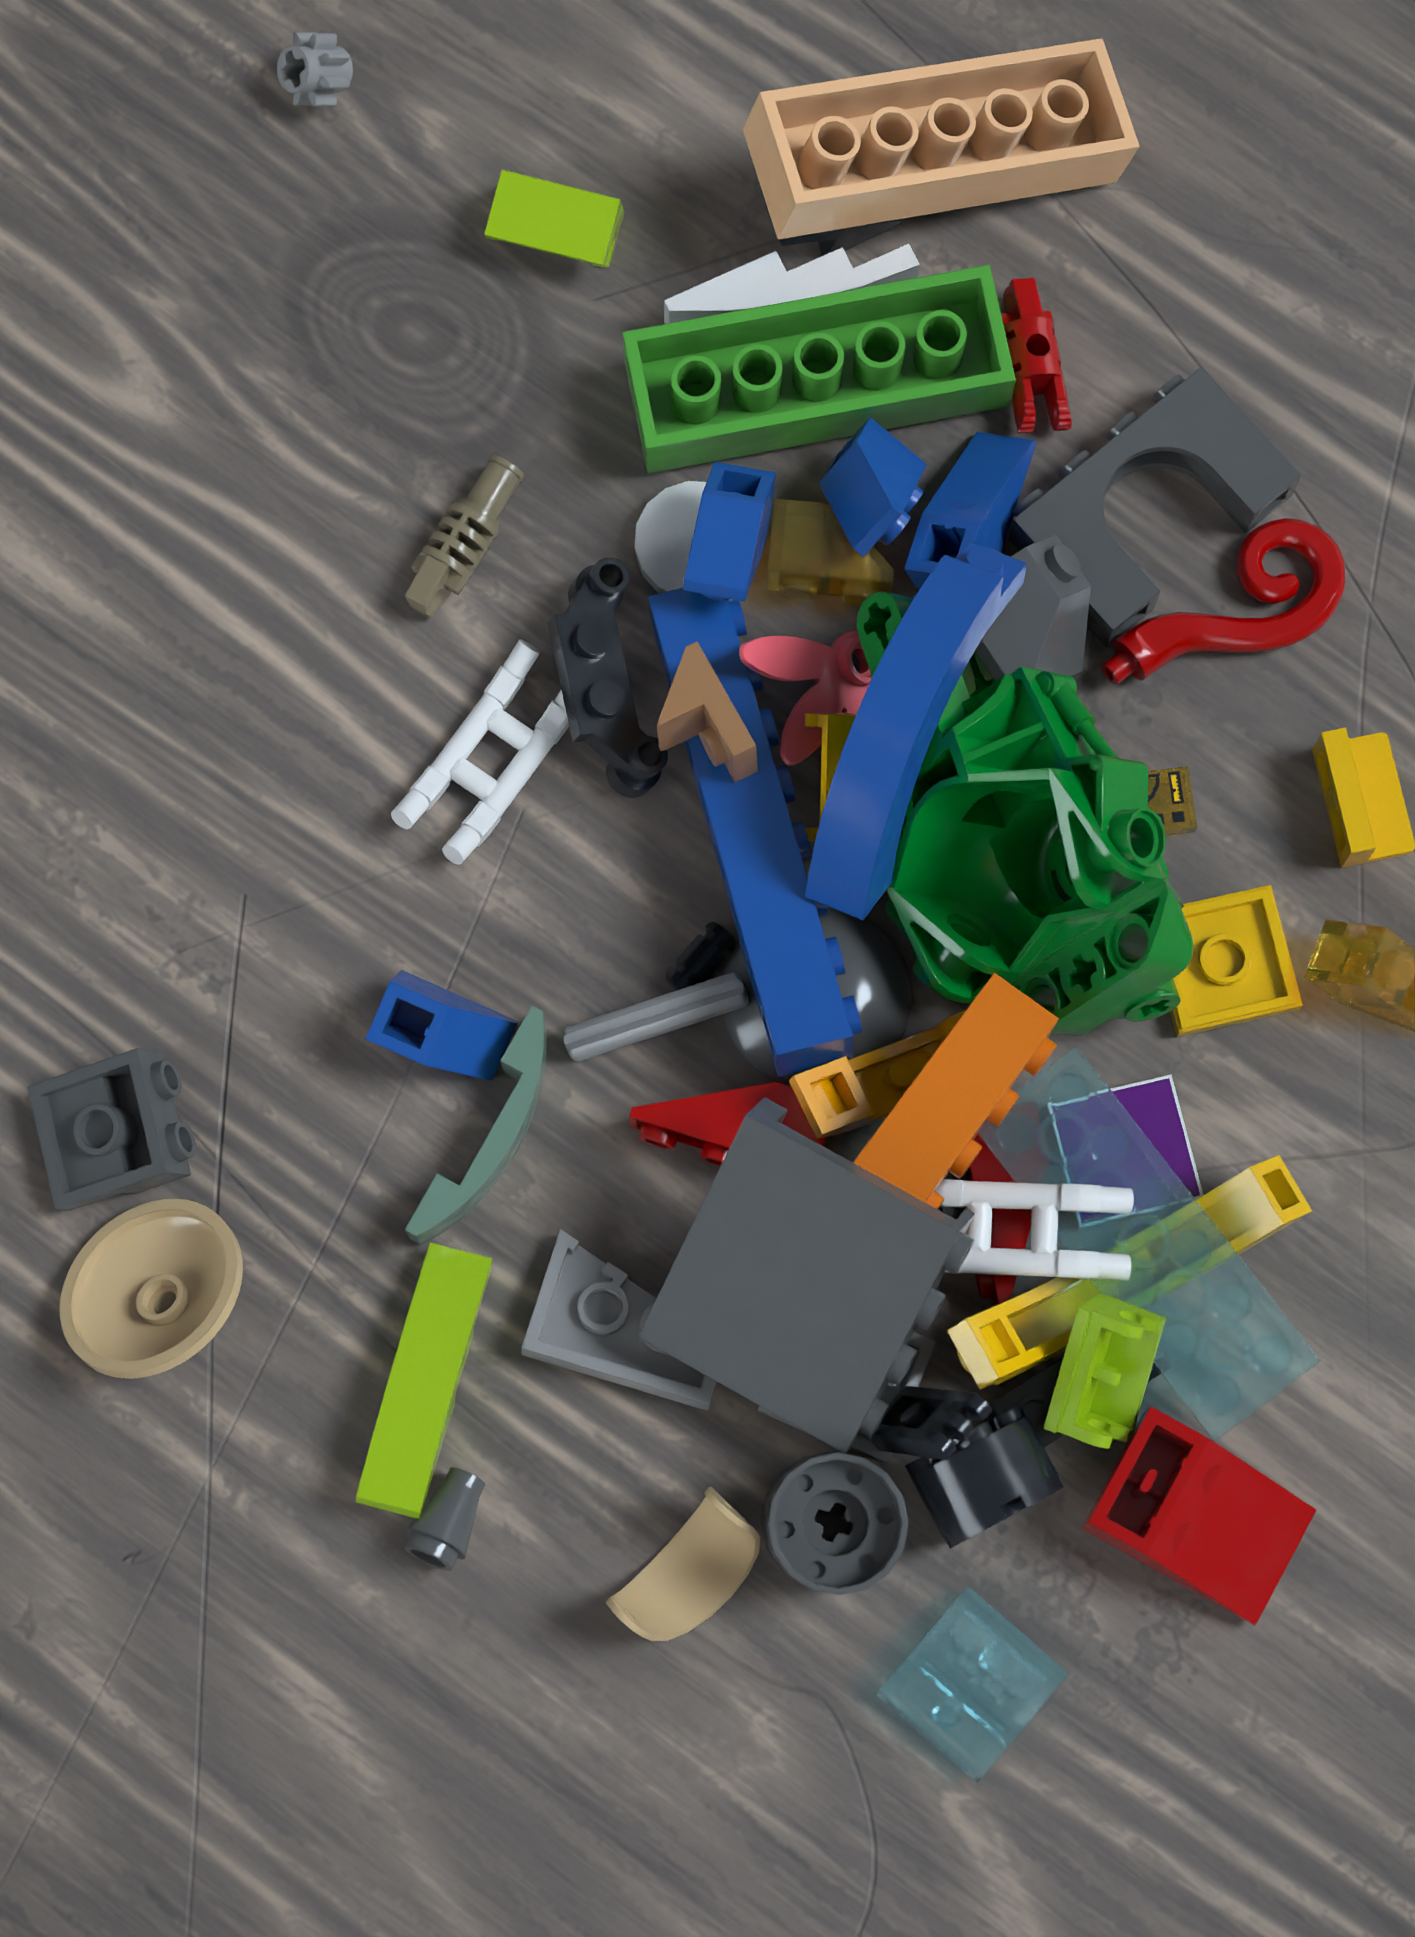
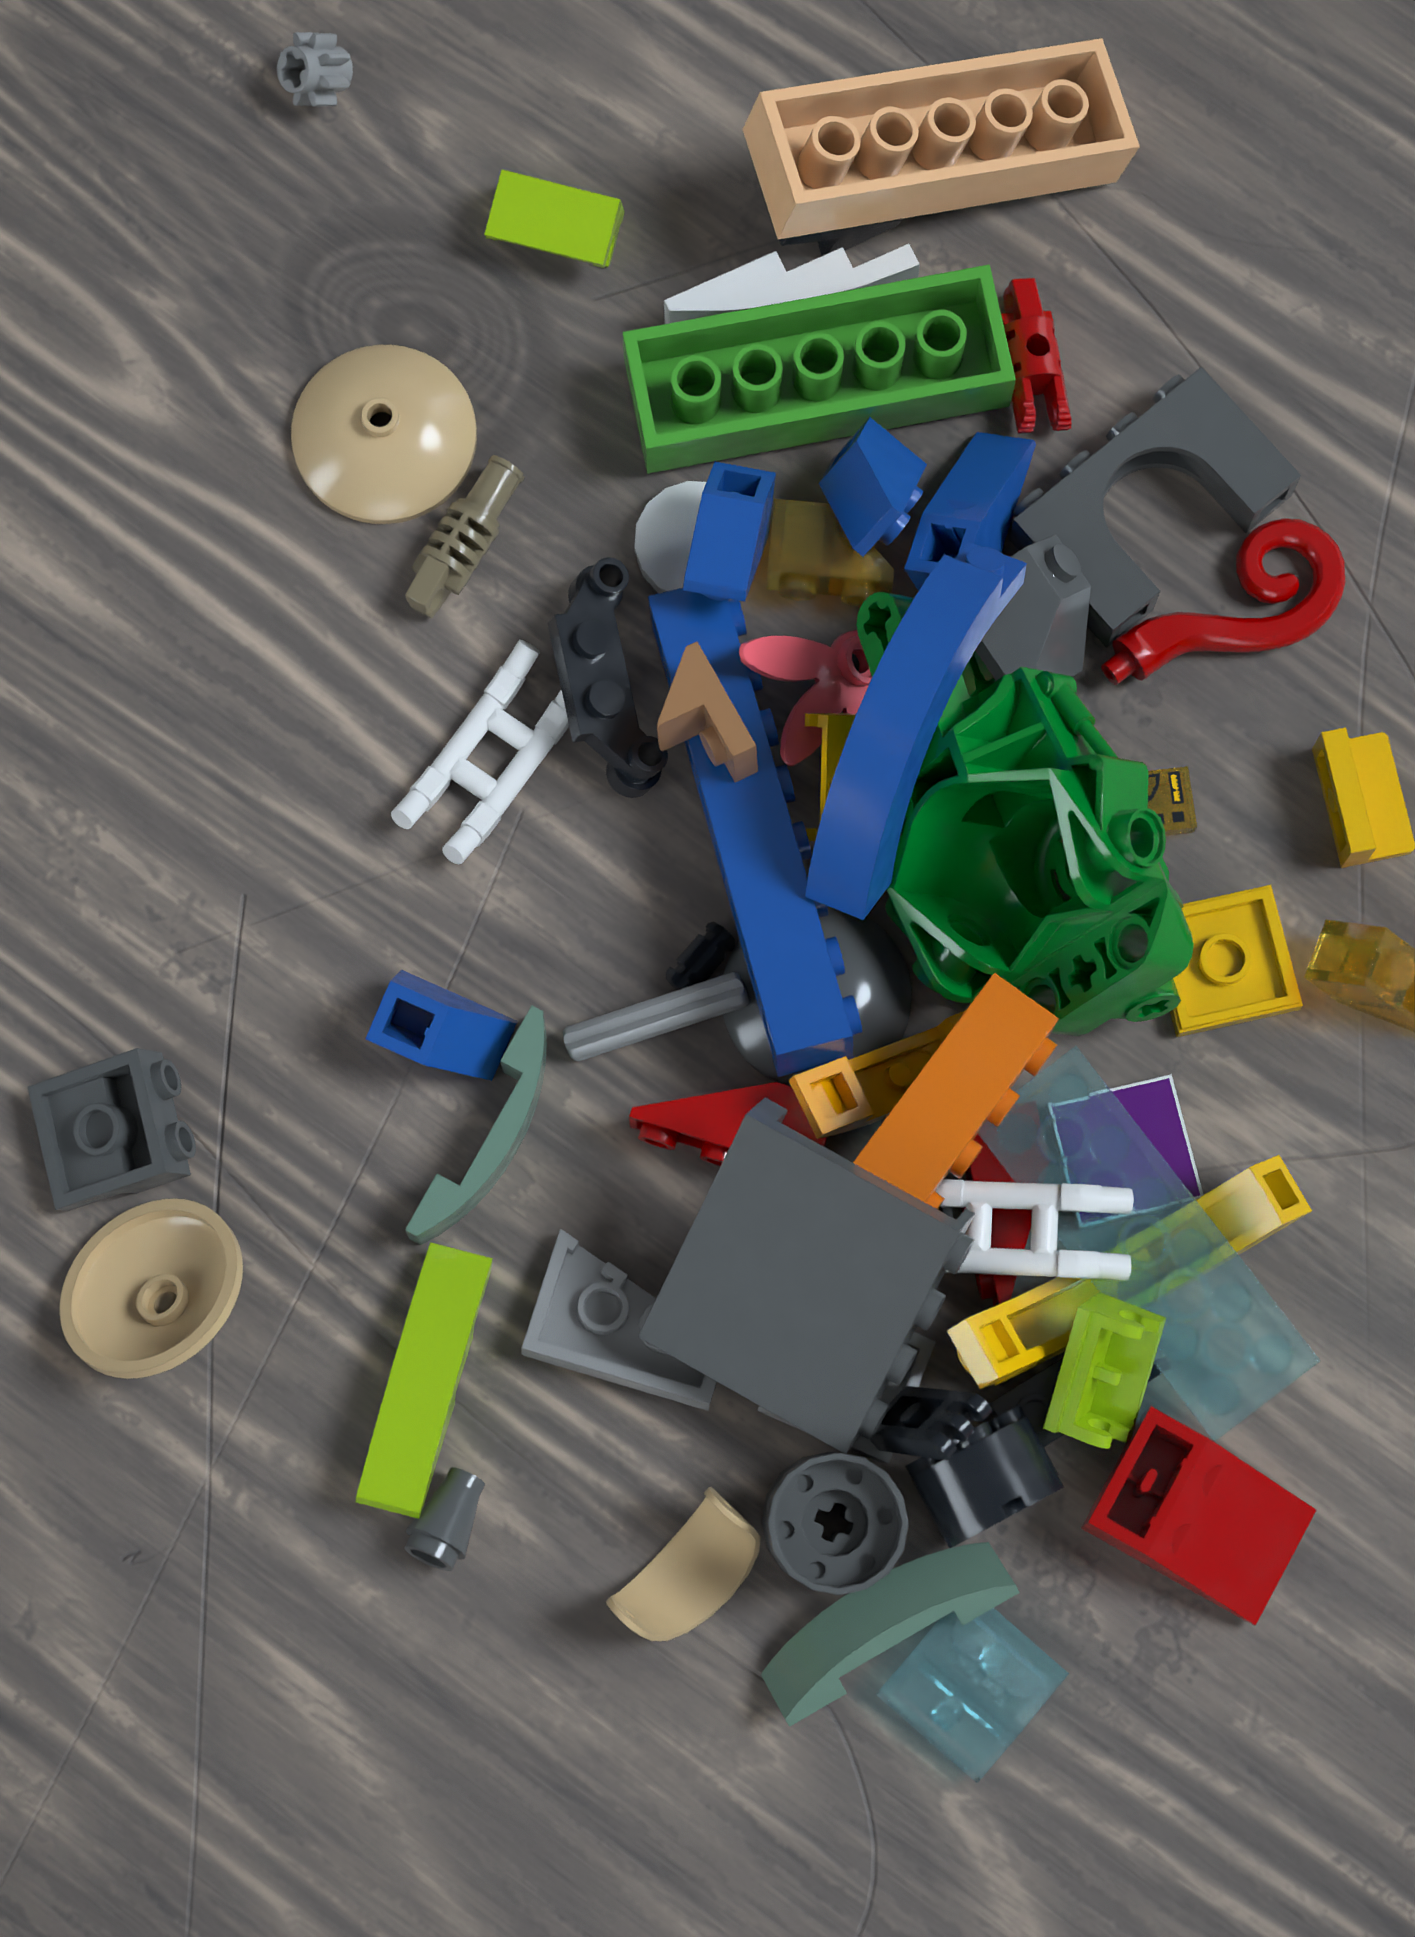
(391, 469): none -> tan dish
(873, 1620): none -> sand green slope

